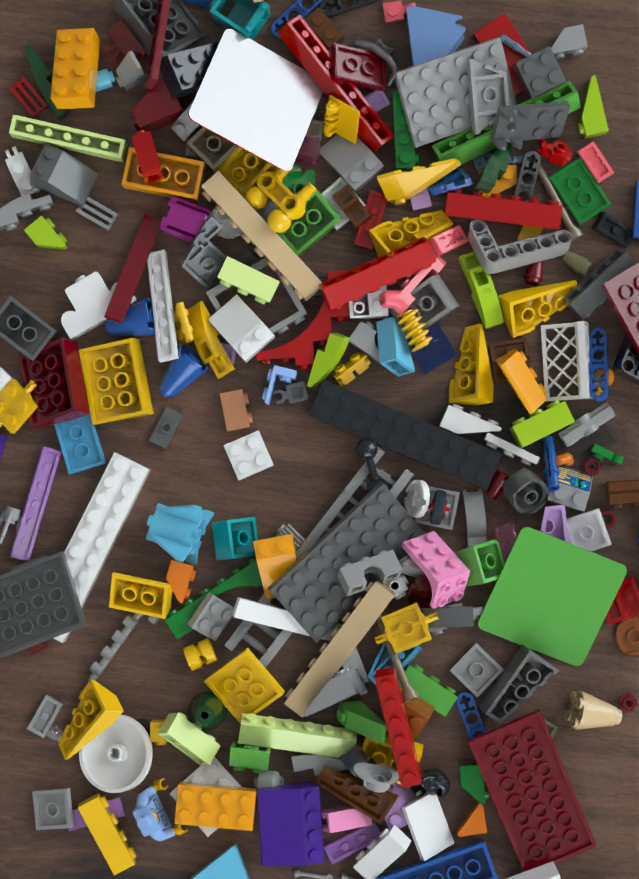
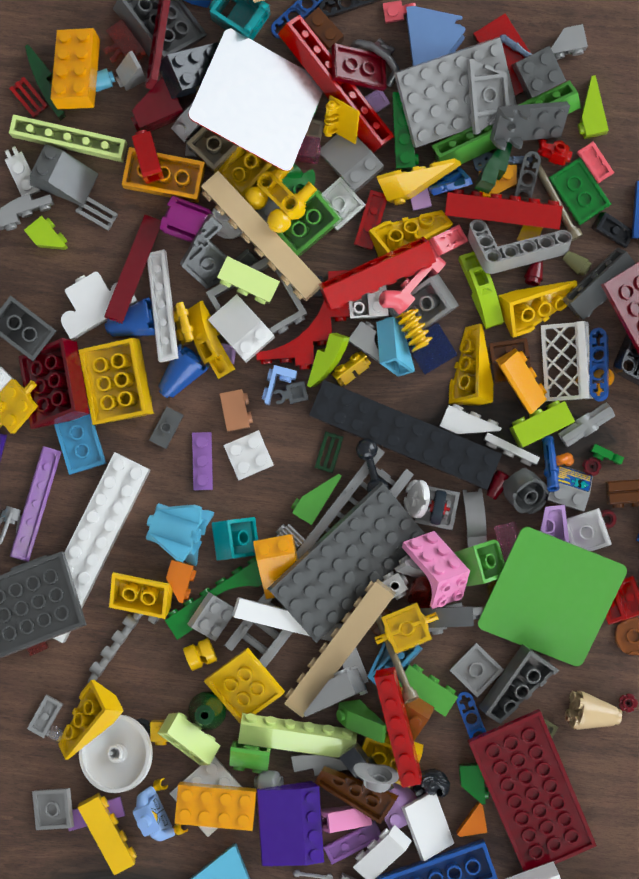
(202, 461): none -> medium lavender plate
(311, 503): none -> bright green slope
(324, 467): none -> dark green tile
(351, 206): reddish brown slope -> none
(384, 565): light grey arch -> none

